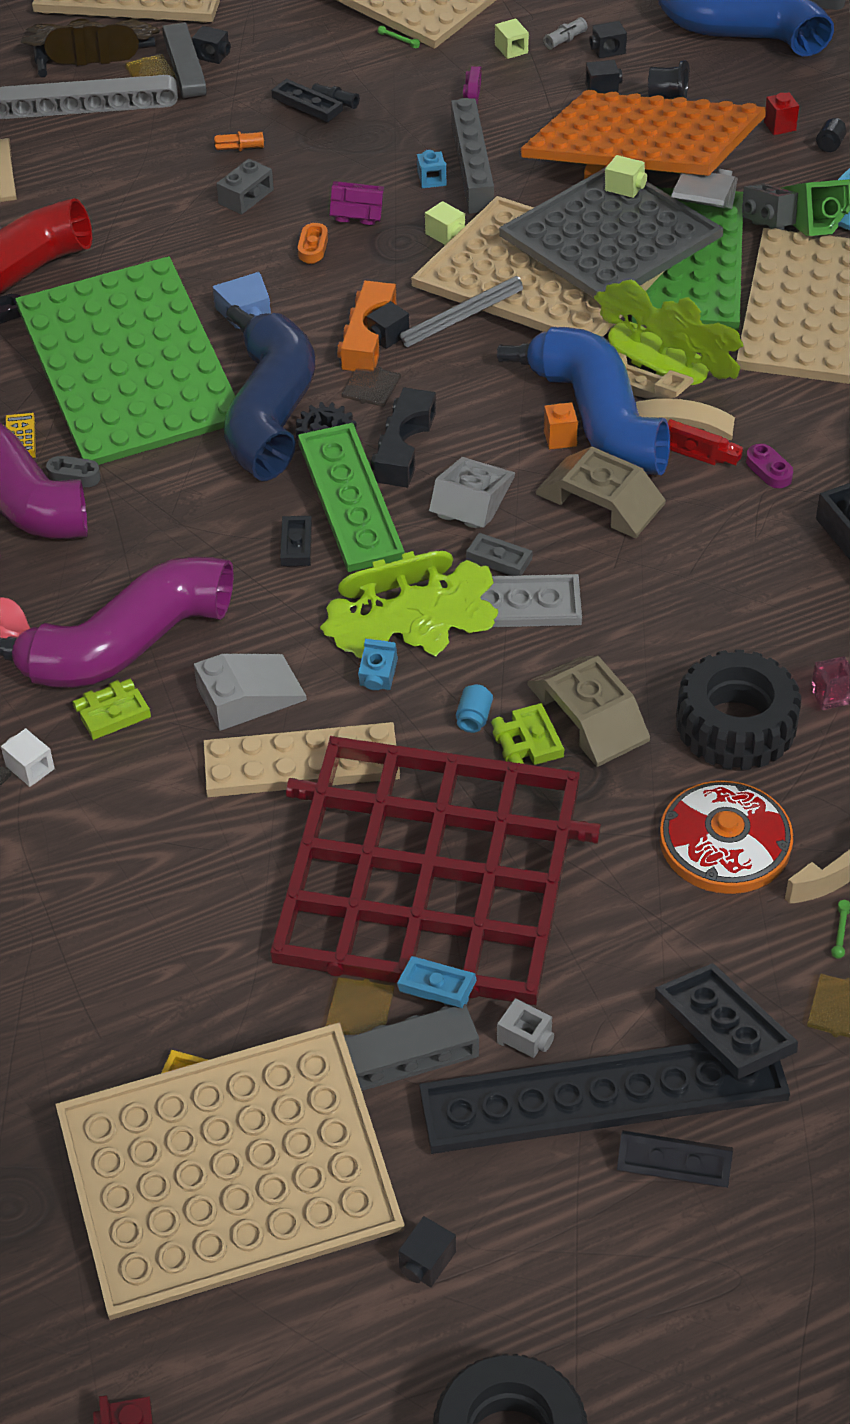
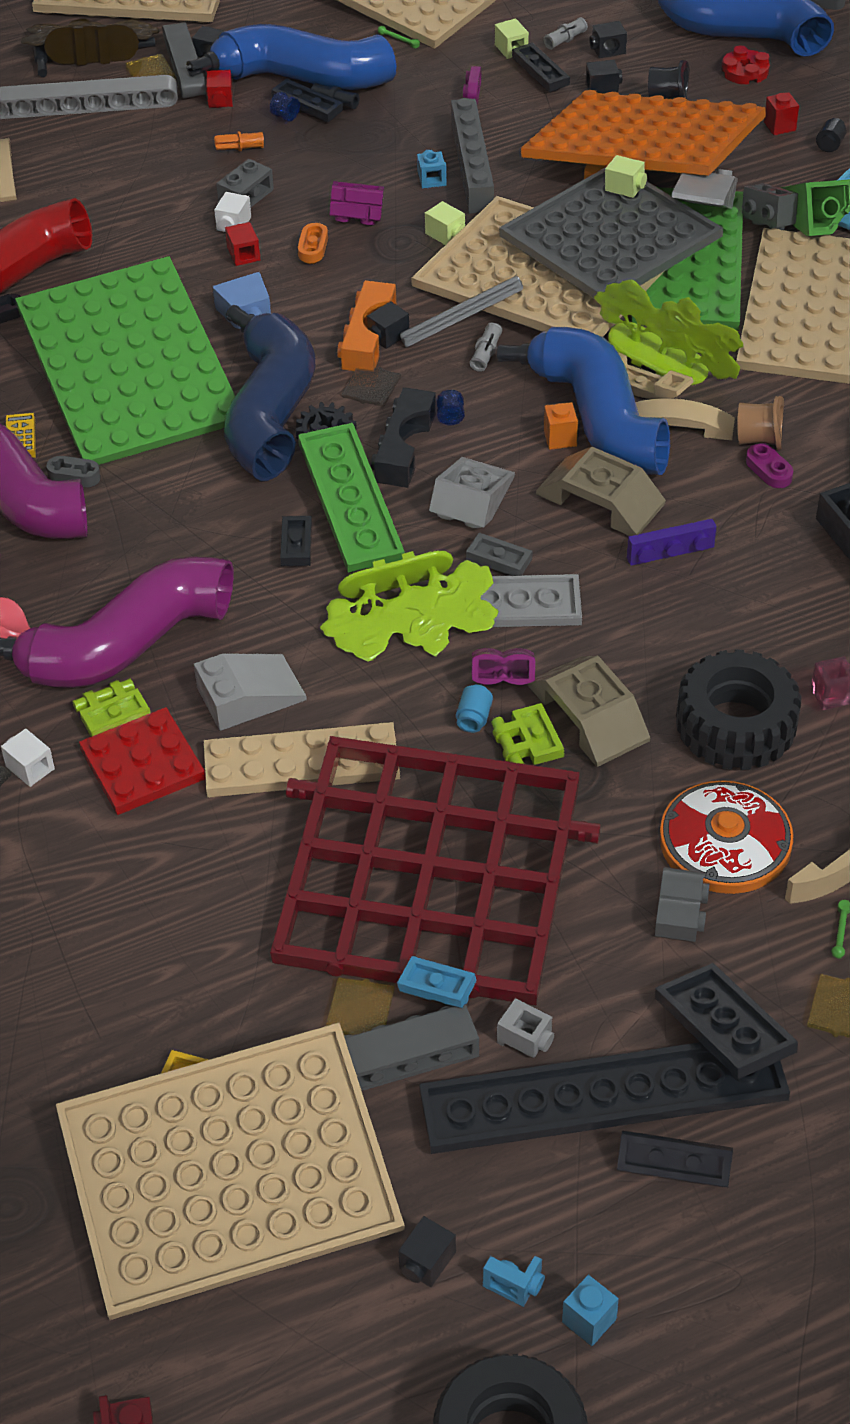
(142, 760): none -> red plate
(219, 88): none -> red brick
(232, 210): none -> white brick
(242, 243): none -> red brick
(284, 106): none -> clear blue wheel
(300, 57): none -> blue animal
(378, 664): dark azure brick -> none
(450, 407): none -> clear blue wheel
(482, 356): none -> light grey pin
(494, 666): none -> magenta brick
(510, 1282): none -> dark azure bracket
(540, 67): none -> black plate
(590, 1310): none -> dark azure brick
(671, 542): none -> dark purple plate
(680, 904): none -> dark grey brick
(702, 444): red hinge -> none
(745, 65): none -> red plate
(761, 422): none -> medium nougat piece

